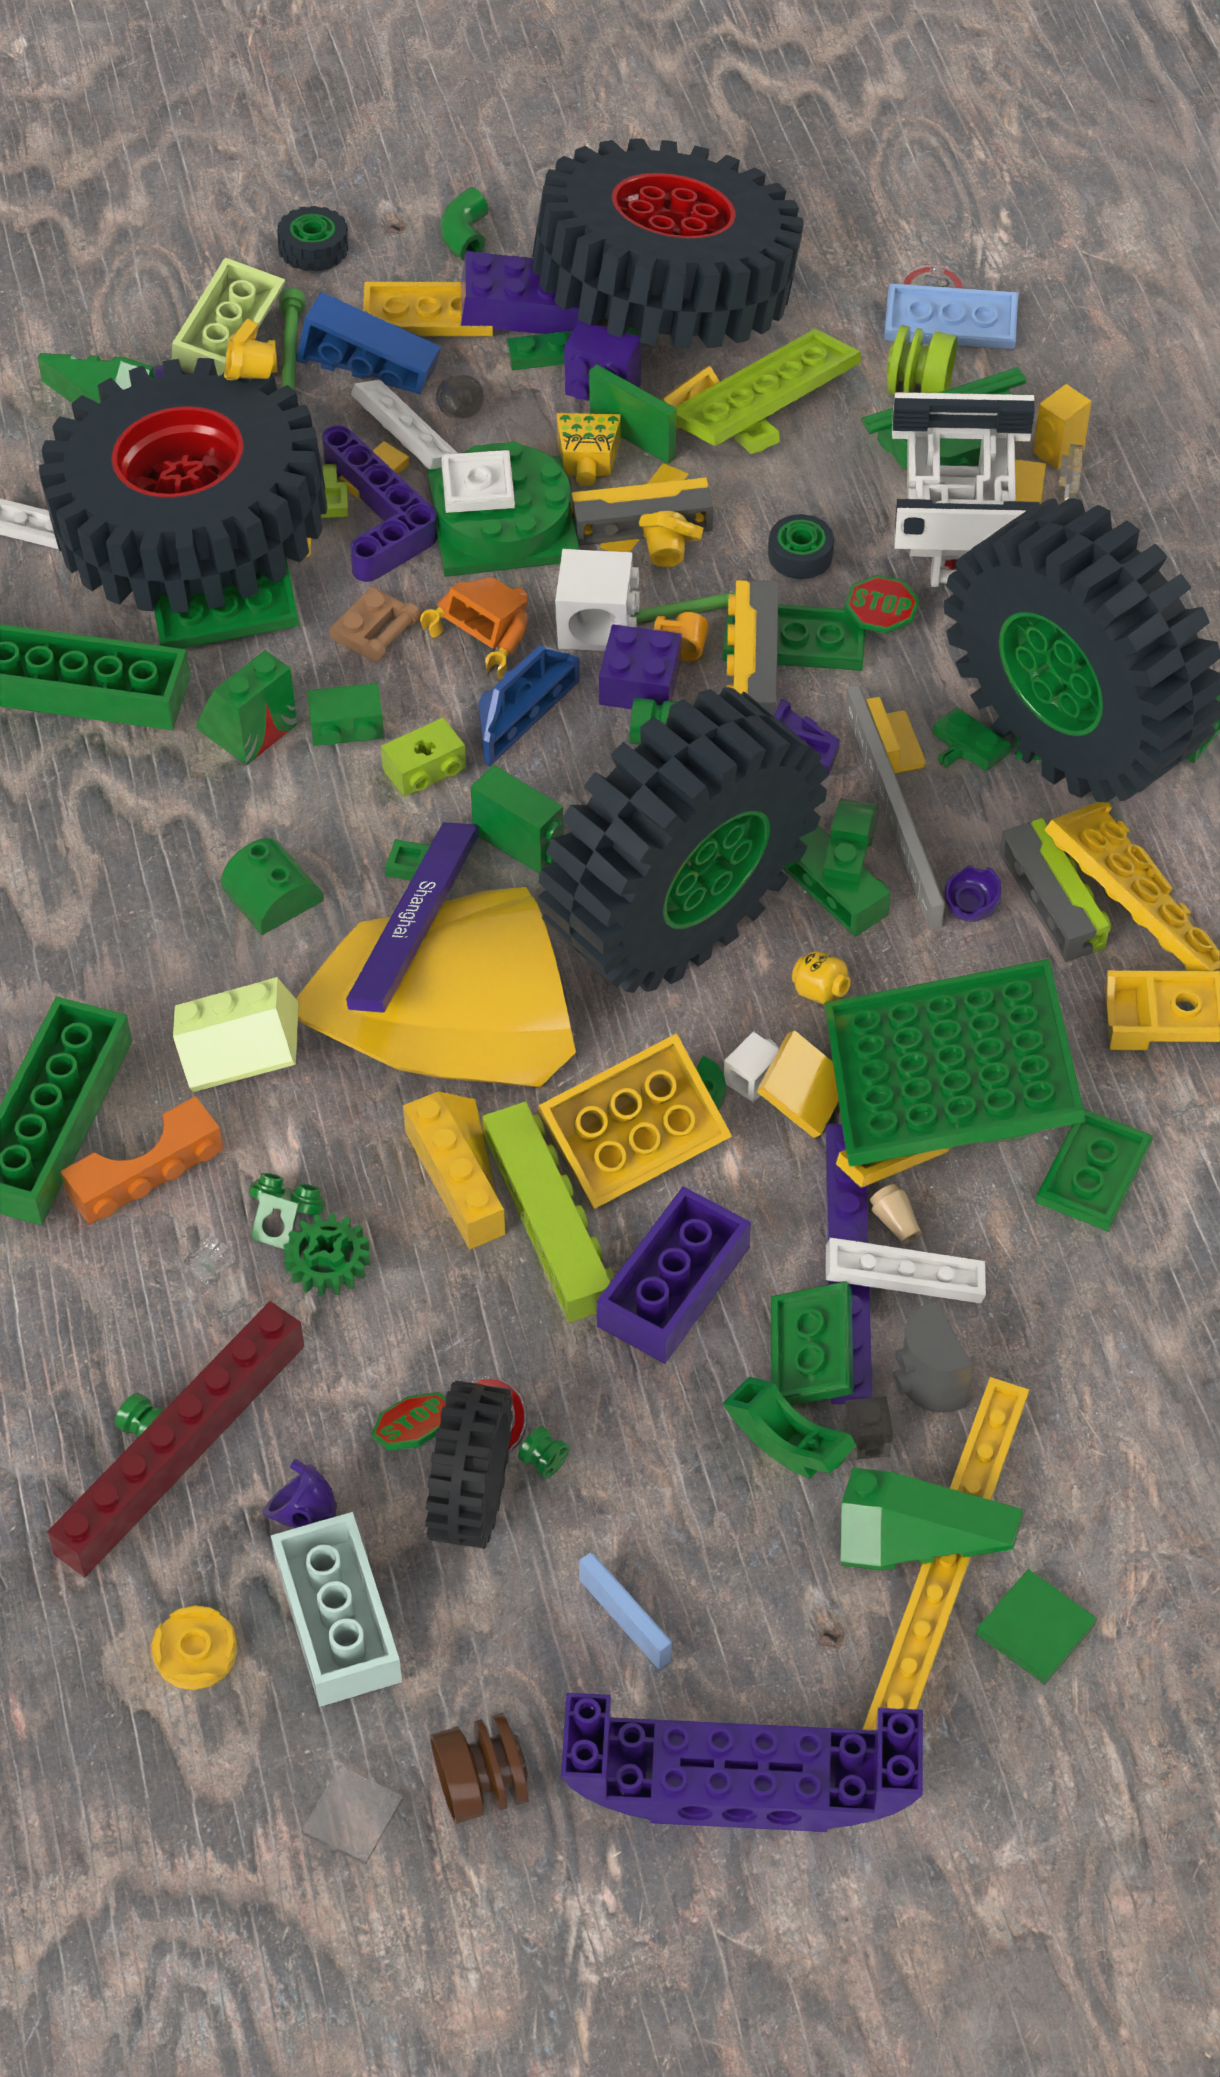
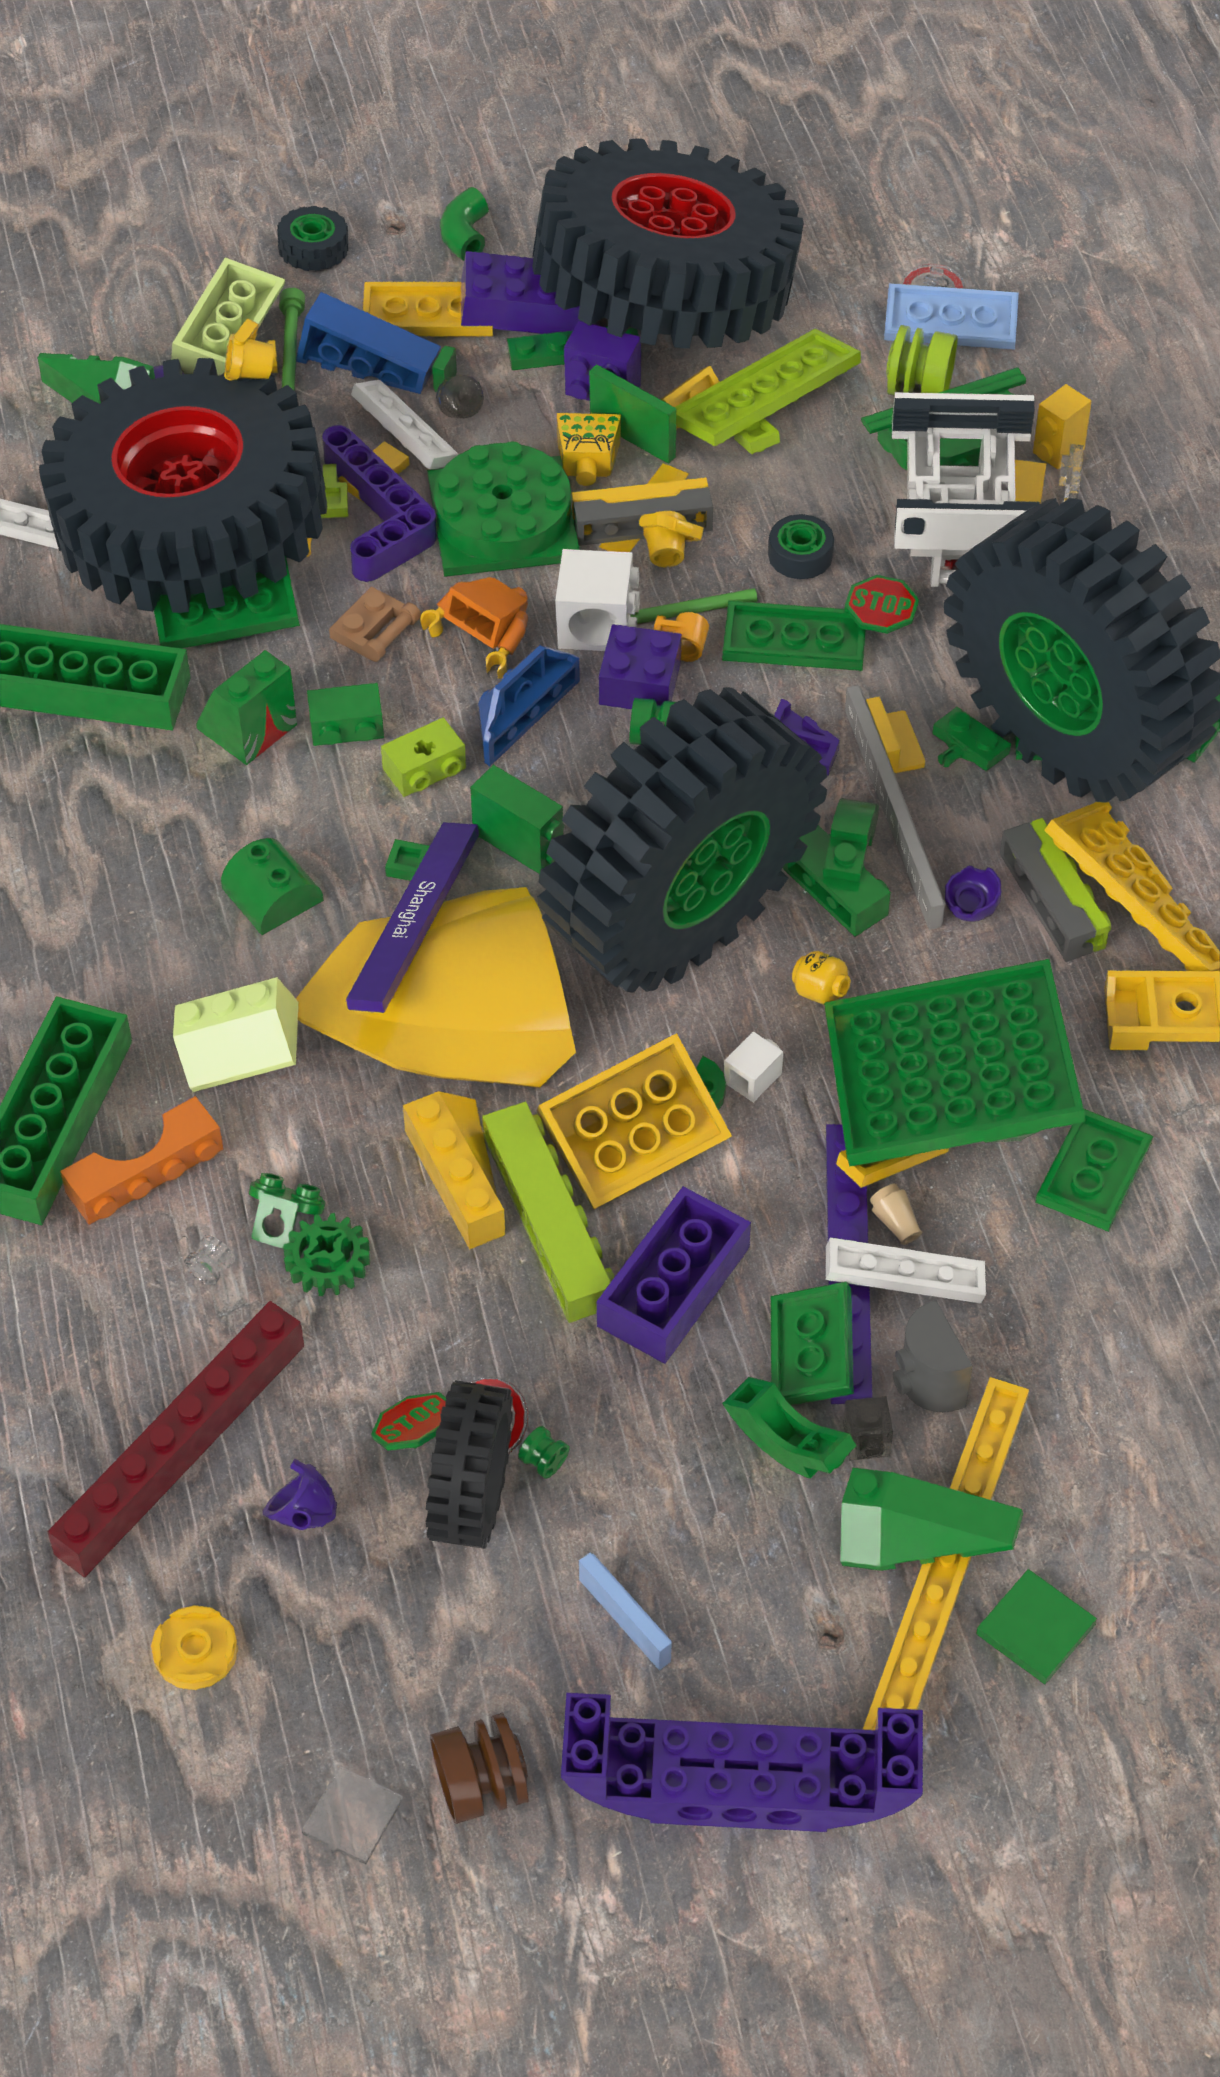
(136, 1414): green wheel -> none
(336, 1609): light aqua brick -> none
(444, 366): none -> green tile
(477, 481): white tile -> none
(754, 640): piece -> none
(801, 1084): yellow tile -> none

